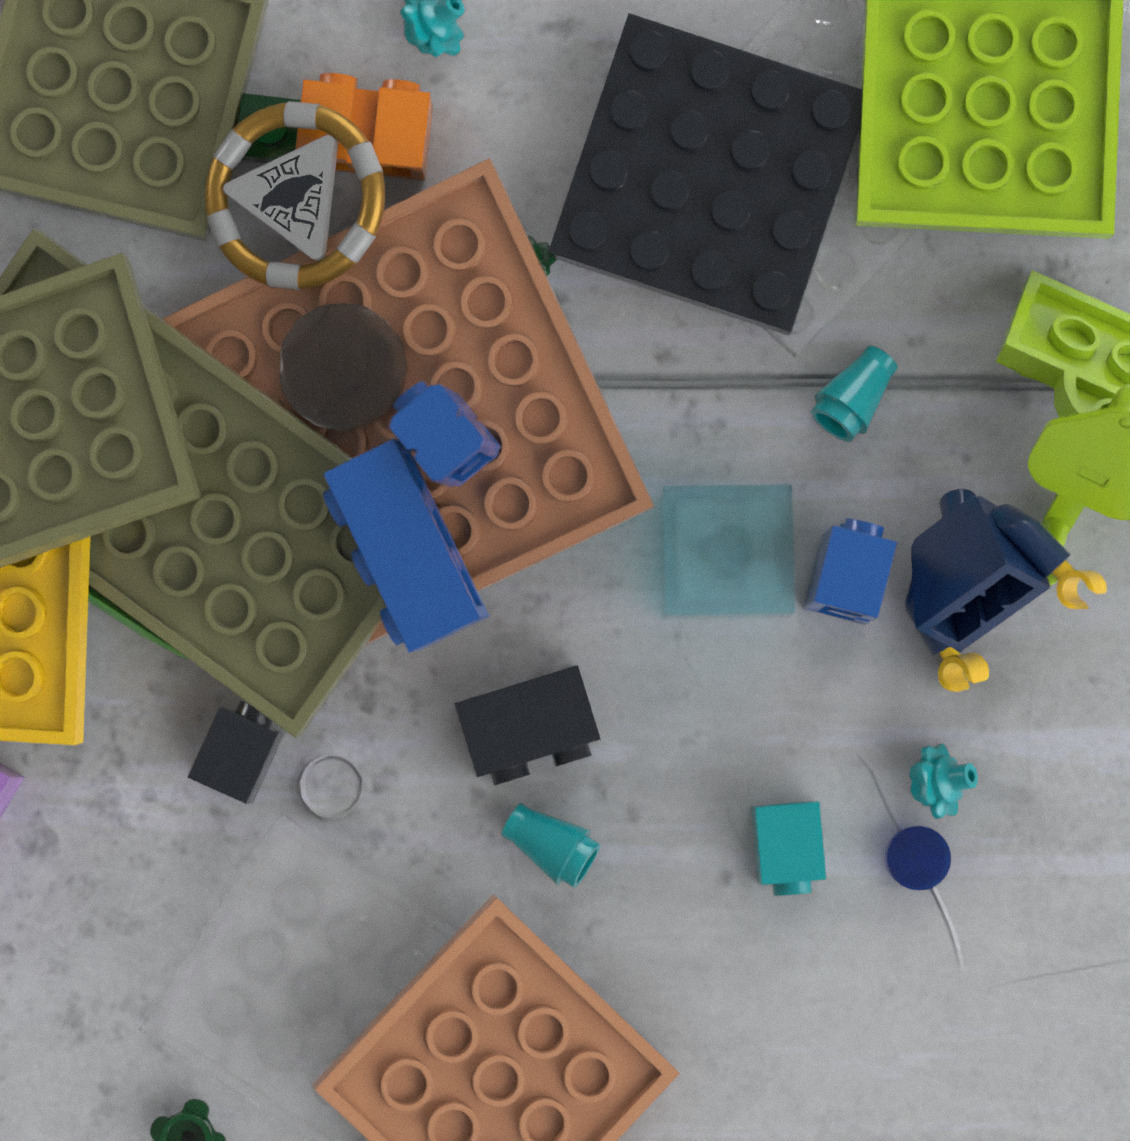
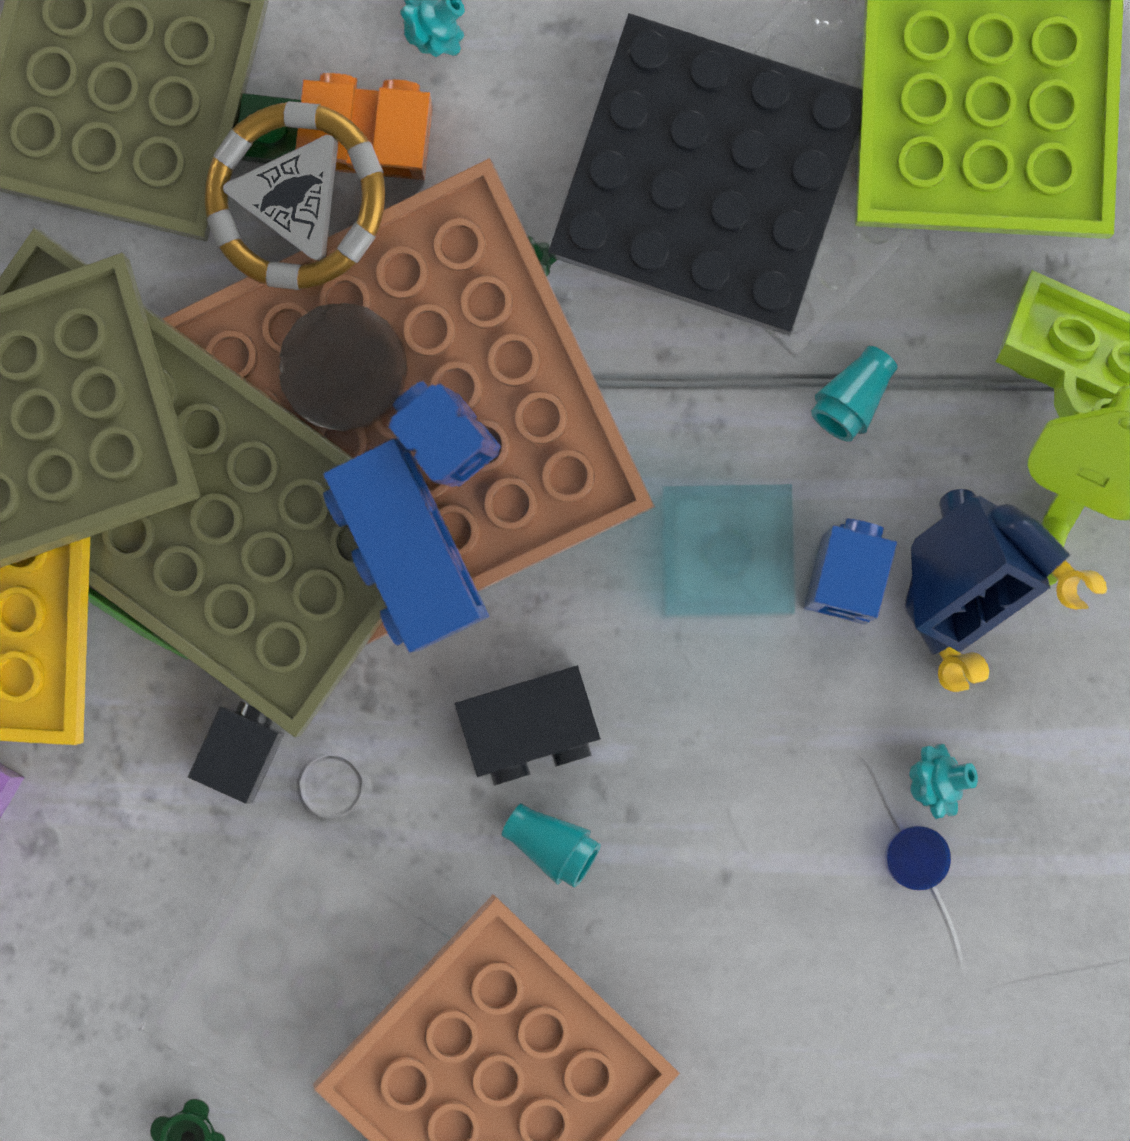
(789, 846): teal brick -> none

